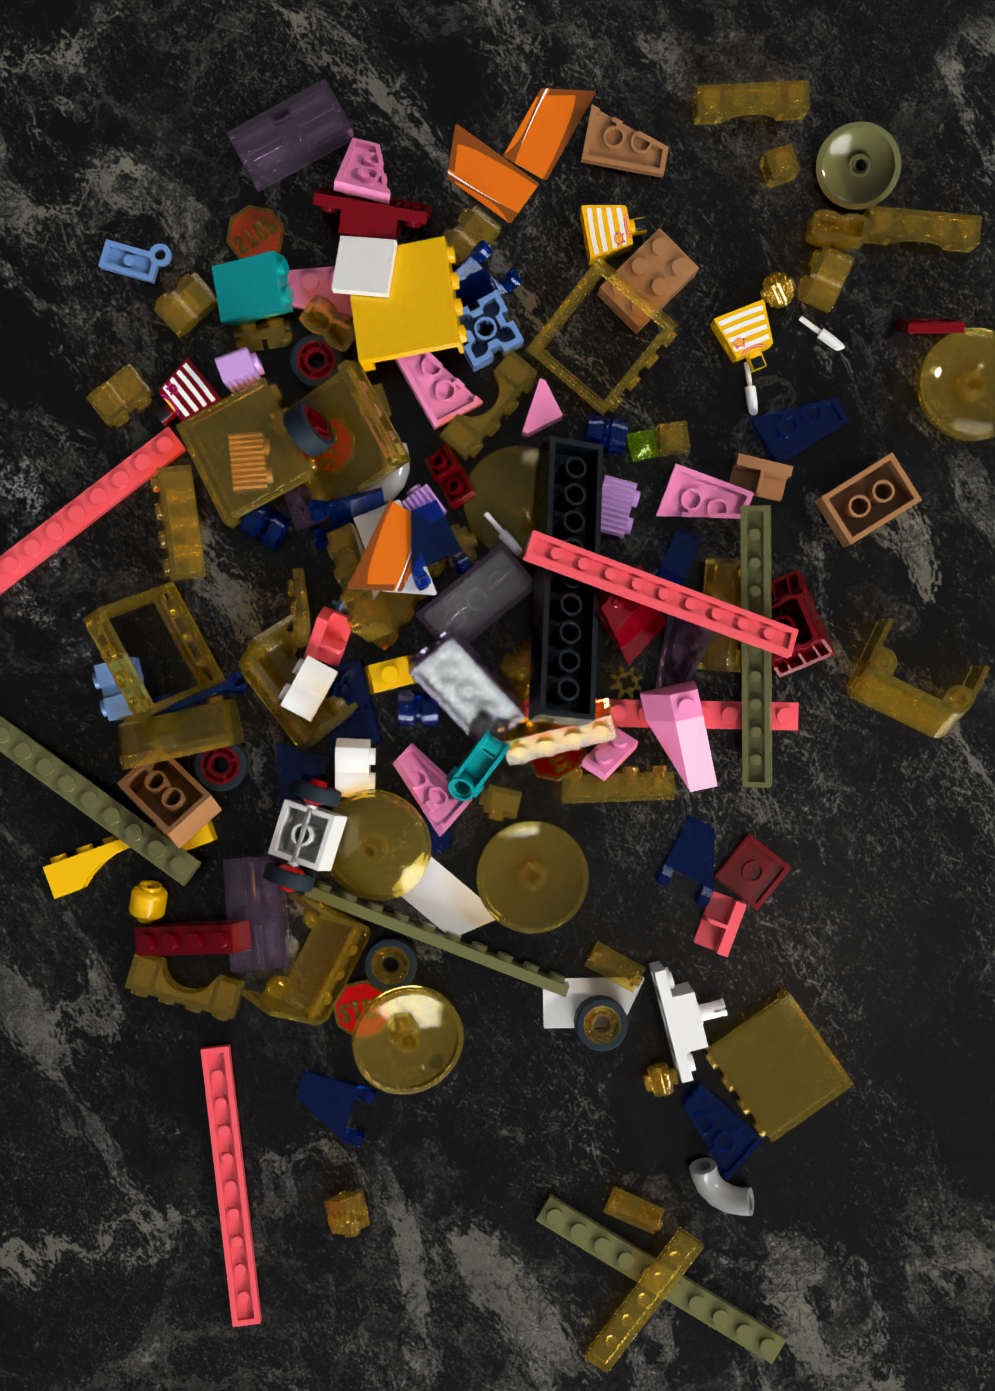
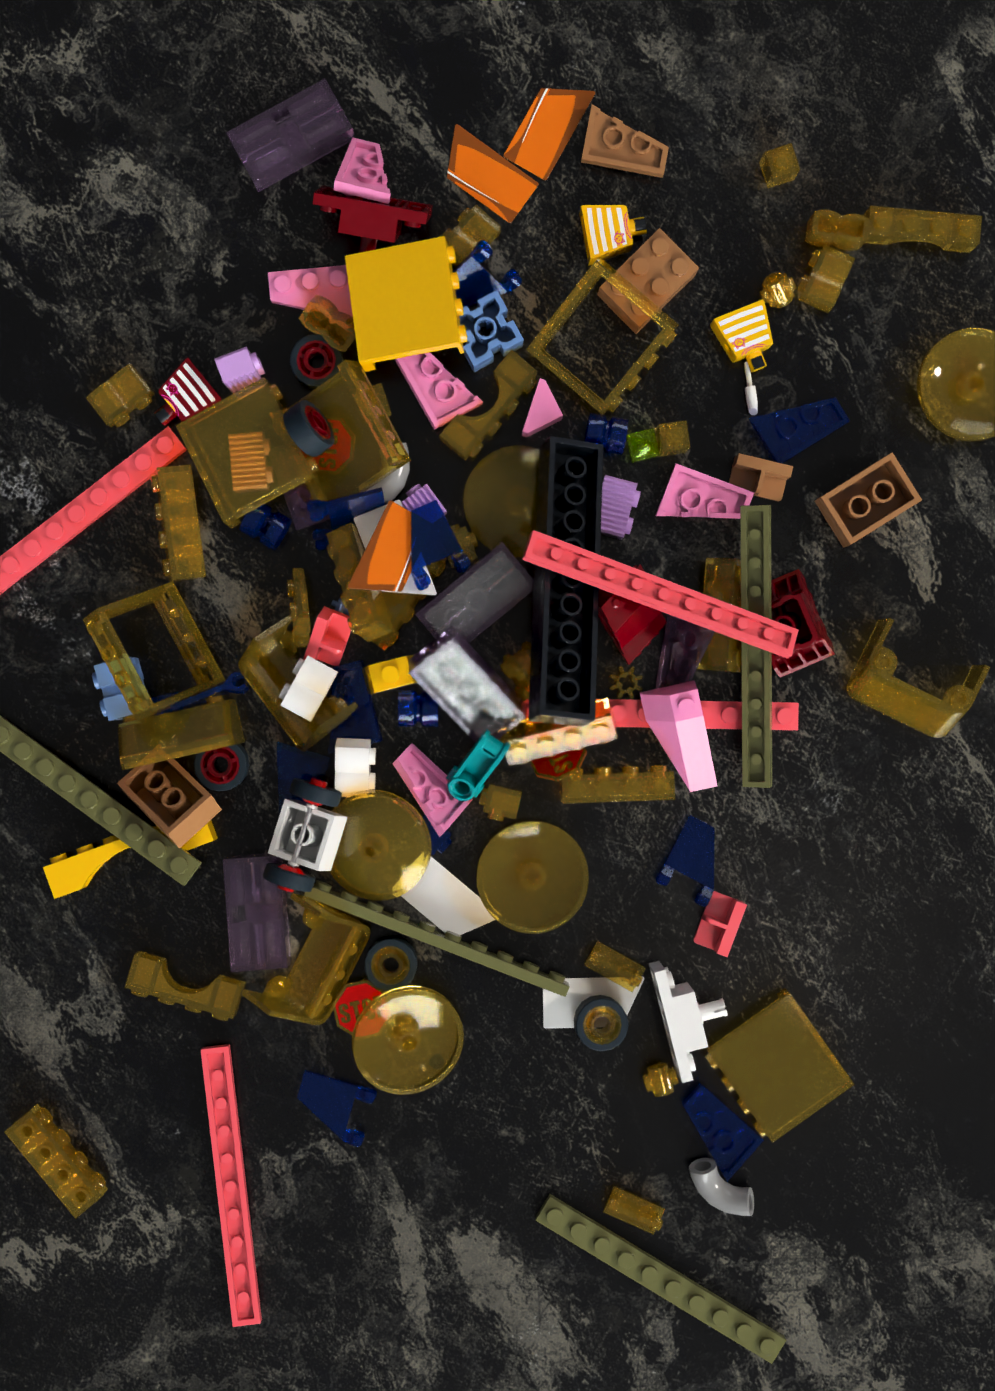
(57, 1160): none -> clear yellow brick
(133, 261): medium blue hinge -> none
(148, 901): yellow head -> none
(186, 304): clear yellow brick -> none
(193, 938): dark red brick -> none
(253, 288): teal brick -> none
(254, 232): piece -> none
(273, 331): clear yellow hinge -> none
(347, 1213): clear yellow brick -> none
(364, 266): white tile -> none
(450, 476): dark red slope -> none
(505, 536): white piece -> none
(609, 756): bright pink piece -> none
(644, 1300): clear yellow tile -> none
(679, 557): clear blue slope -> none
(725, 101): clear yellow arch -> none
(752, 871): dark red tile -> none
(824, 335): white piece -> none
(838, 167): olive dish -> none
(924, 326): dark red tile -> none

